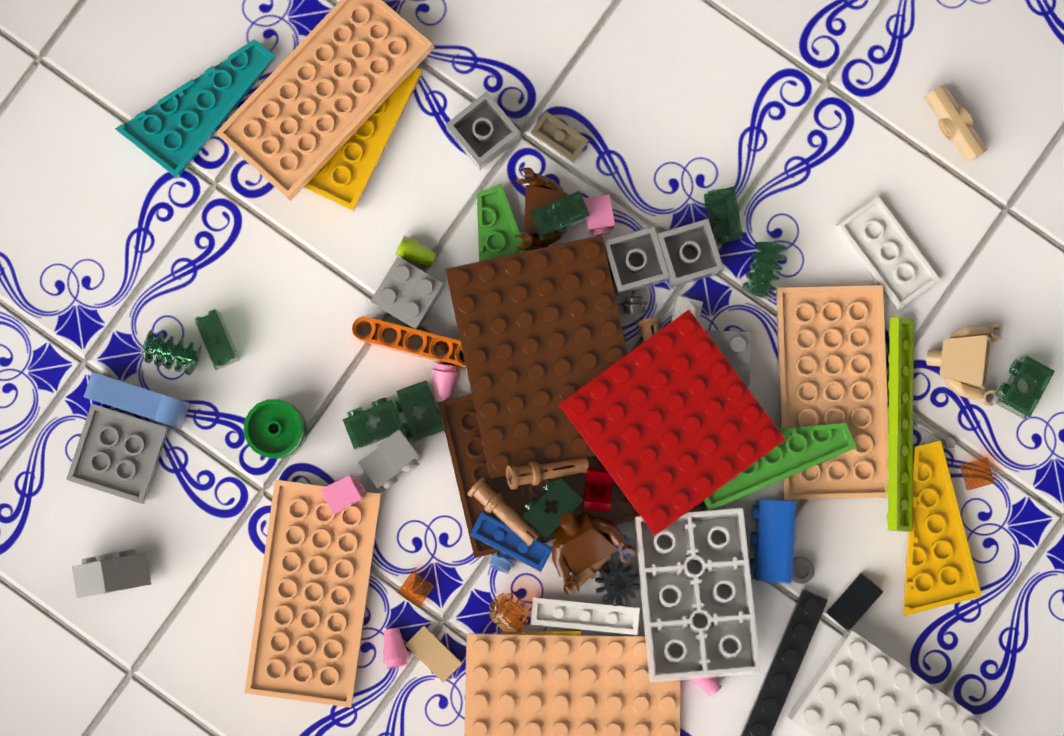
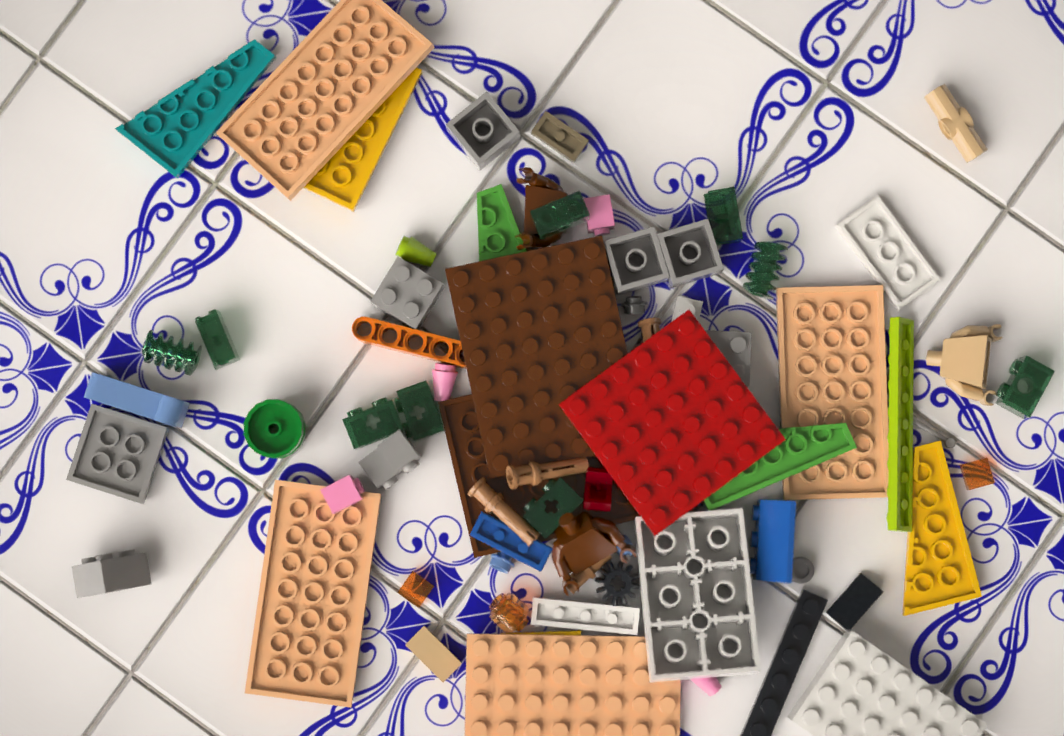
(395, 651): bright pink cone -> none

